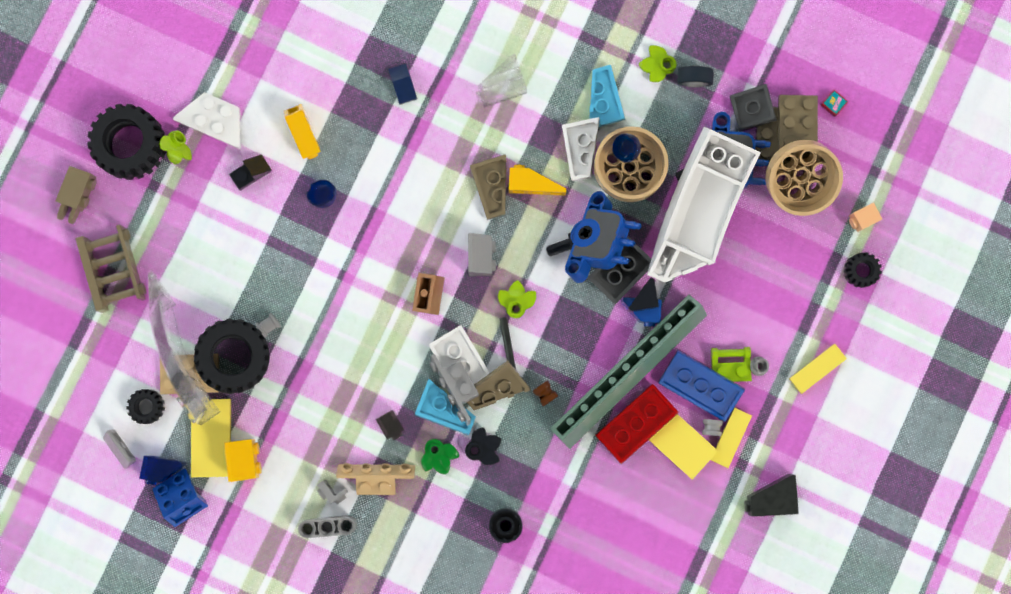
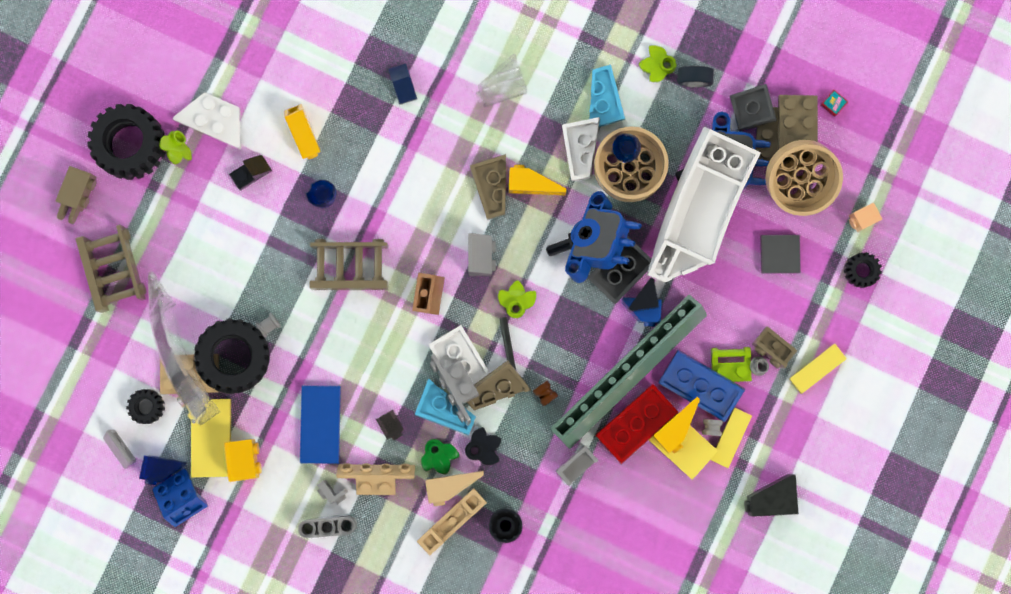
(320, 424): none -> blue tile
(358, 281): none -> dark tan fence
(446, 487): none -> tan slope
(451, 521): none -> tan slope
(576, 465): none -> light grey panel
(675, 430): none -> yellow slope
(774, 347): none -> dark tan bracket
(780, 254): none -> dark grey tile

